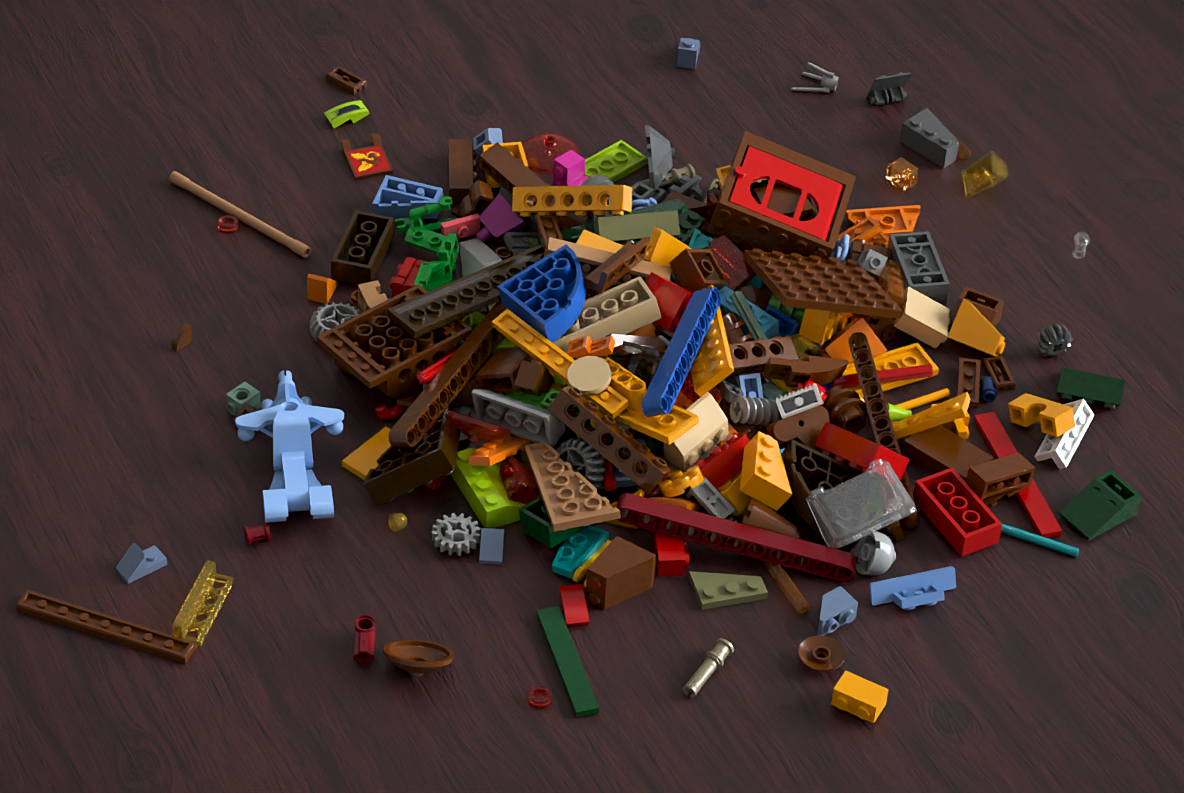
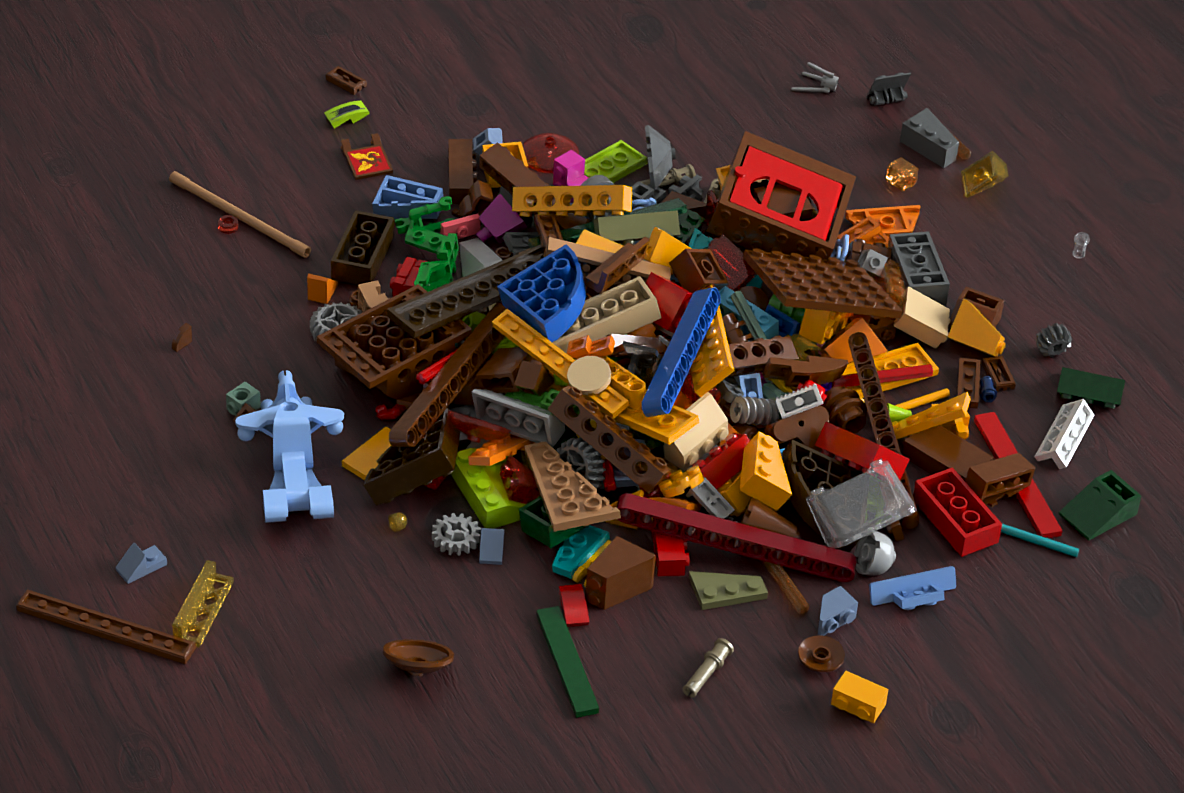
(256, 533): dark red bush -> none
(364, 639): dark red piece -> none
(539, 697): clear red tile -> none
(688, 53): sand blue slope -> none
(1053, 416): light orange arch -> none

